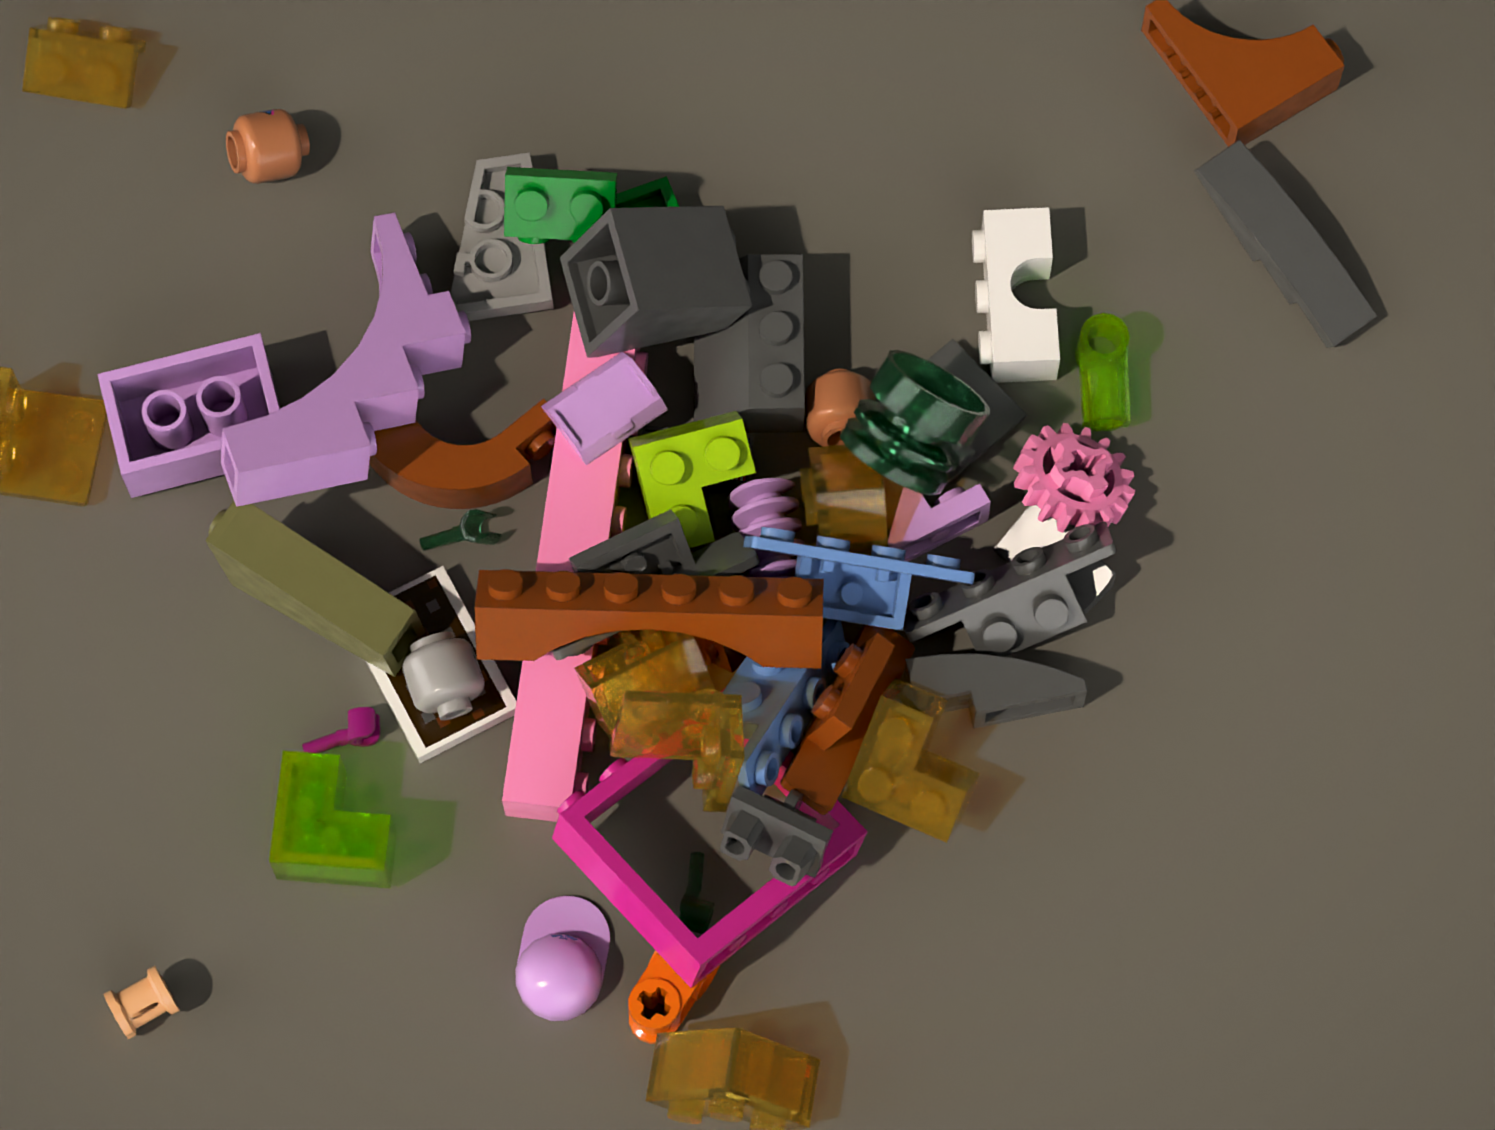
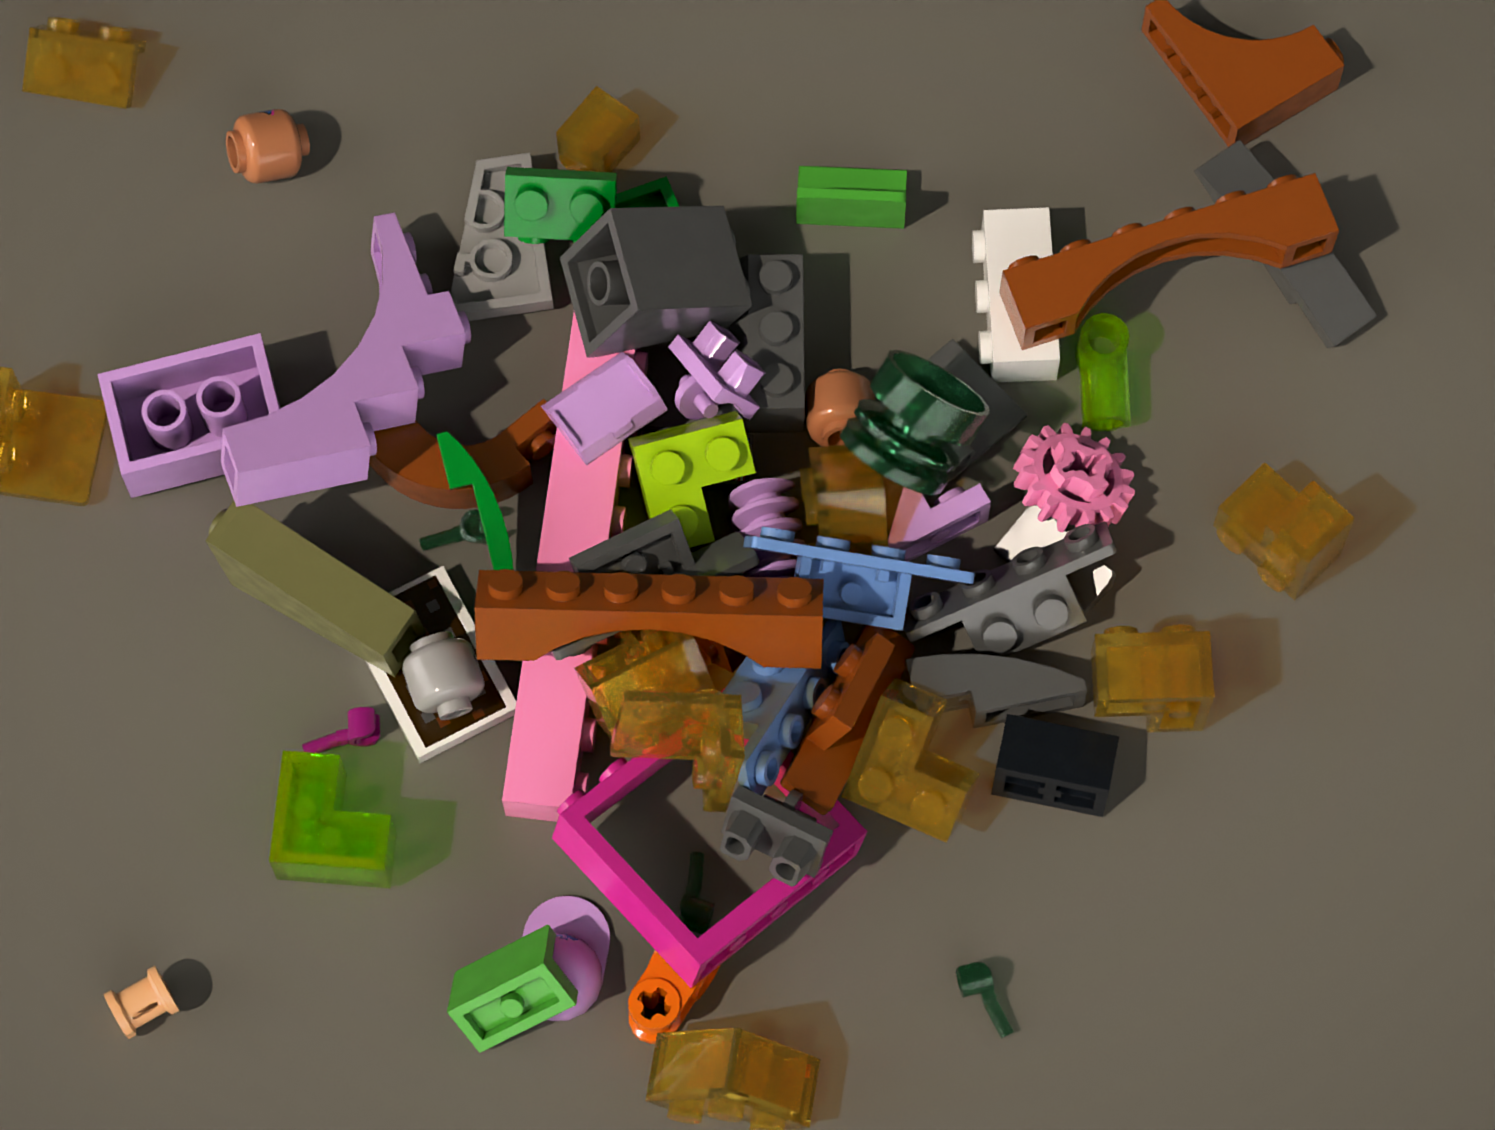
(462, 472): none -> green slope
(510, 990): none -> bright green panel
(597, 134): none -> clear yellow brick
(710, 378): none -> lavender hips
(851, 197): none -> bright green panel
(977, 979): none -> clear green hand
(1055, 765): none -> black hinge
(1154, 676): none -> clear yellow brick
(1272, 226): none -> dark orange arch
(1282, 530): none -> clear yellow brick

